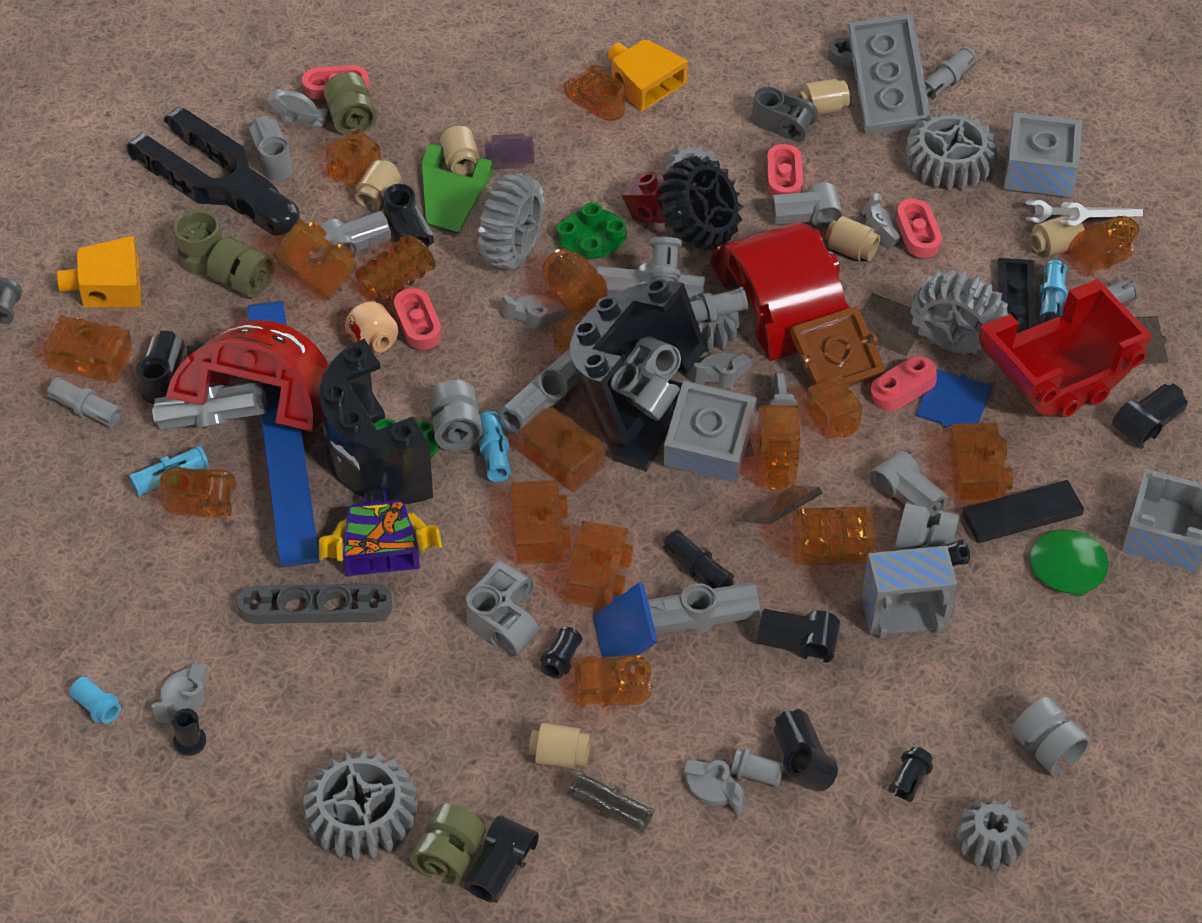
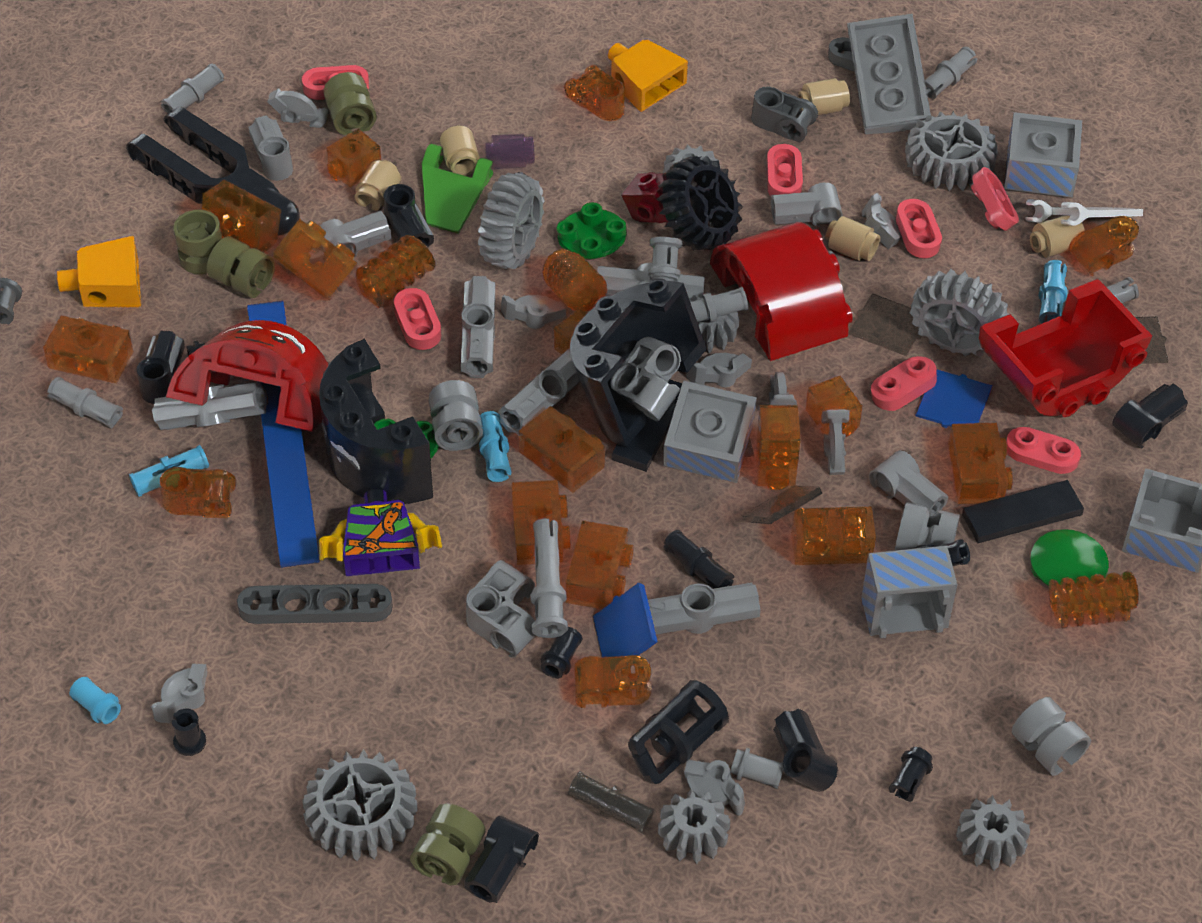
(193, 89): none -> light grey pin
(243, 215): none -> clear orange brick
(374, 324): light nougat head -> none
(478, 327): none -> light grey piece
(548, 594): none -> light grey pin
(560, 746): tan brick -> none
(669, 738): none -> black piece
(680, 834): none -> light grey gear
(809, 634): black piece -> none
(834, 441): none -> light grey piece
(838, 347): dark orange plate -> none
(992, 193): none -> coral plate
(1017, 287): black tile -> none
(1043, 450): none -> coral plate
(1093, 598): none -> clear orange piece

